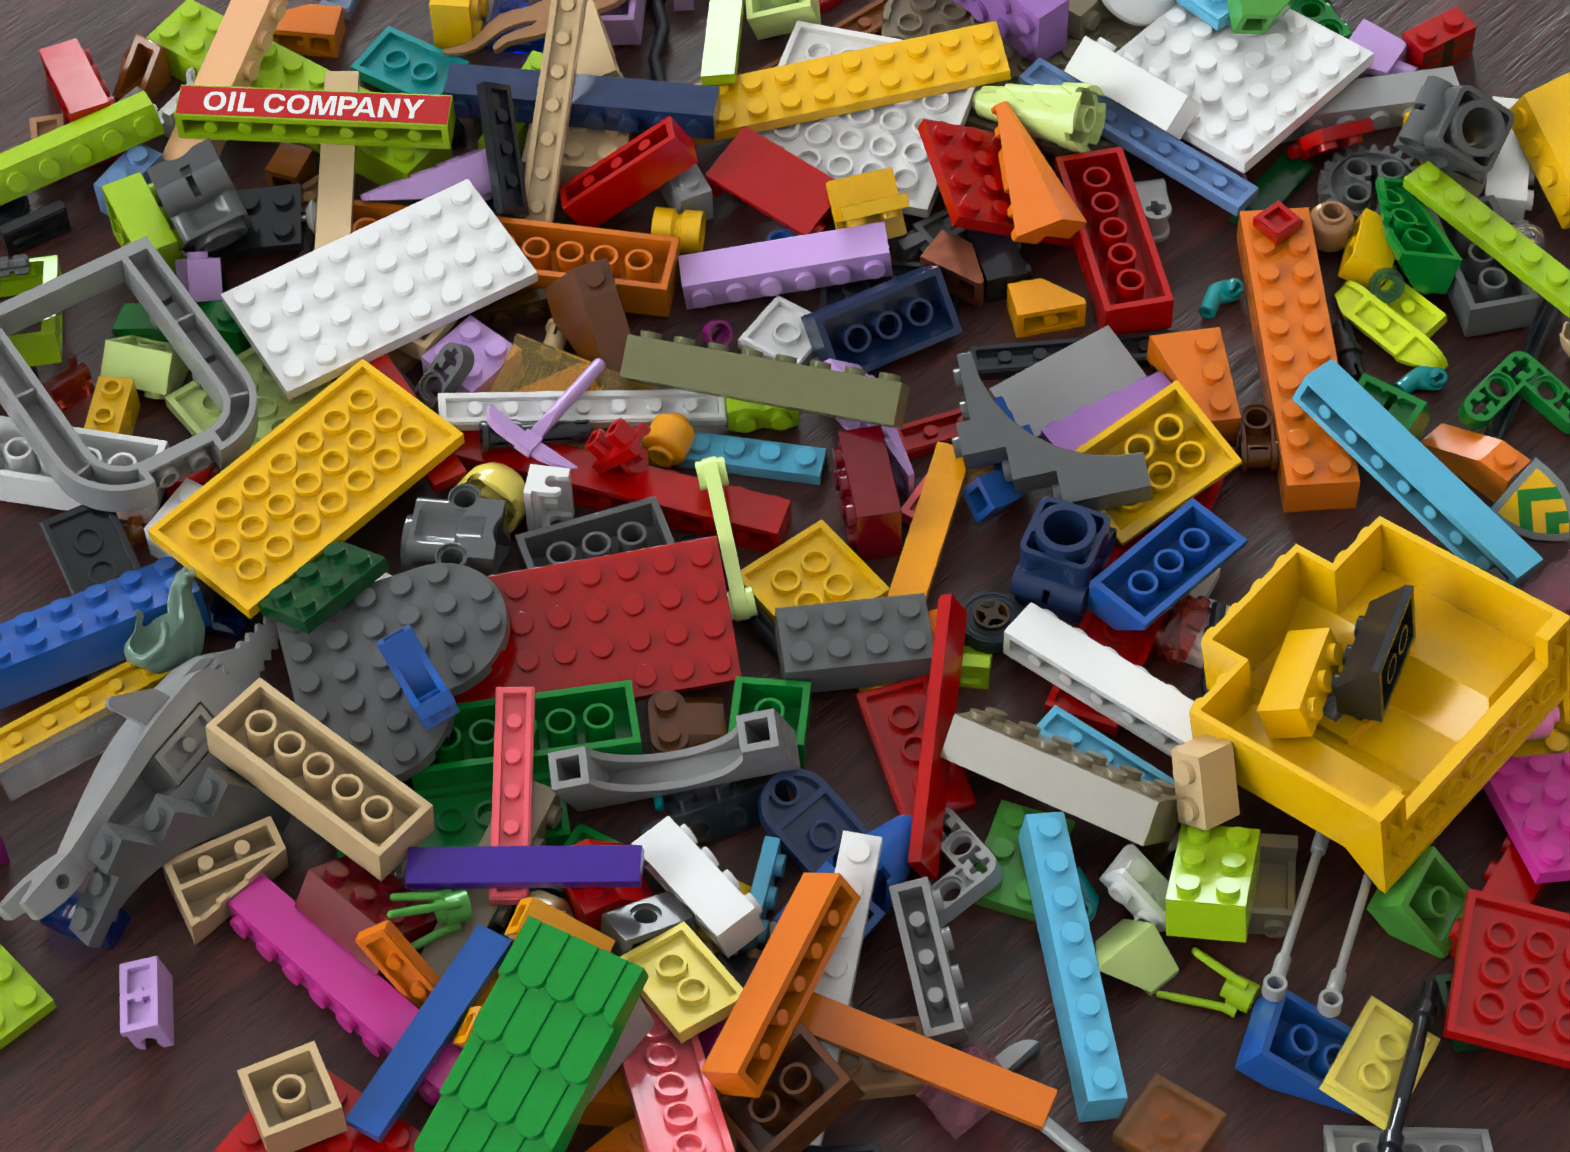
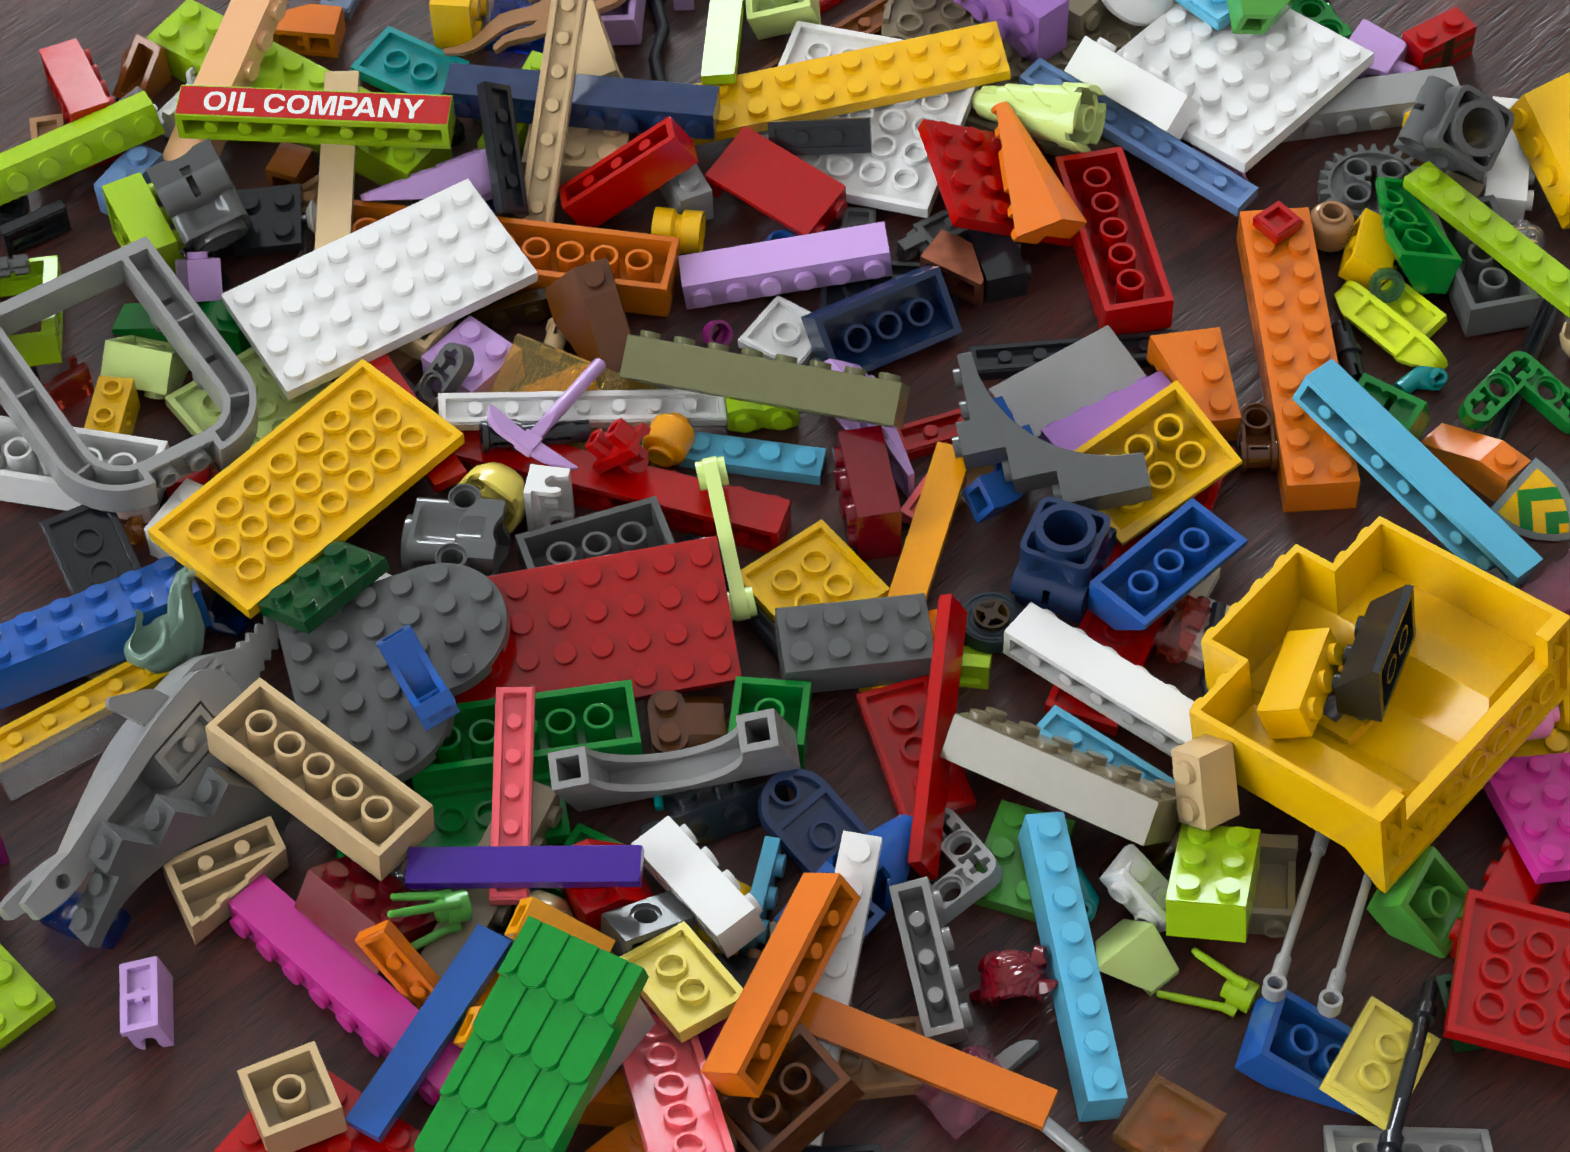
(822, 135): none -> black plate
(868, 200): yellow bracket -> none
(1012, 975): none -> dark red hair
(1043, 307): light orange slope -> none
(1156, 207): light grey piece -> none
(1219, 294): teal arm -> none
(1279, 183): dark green tile -> none
(1330, 139): red plate -> none

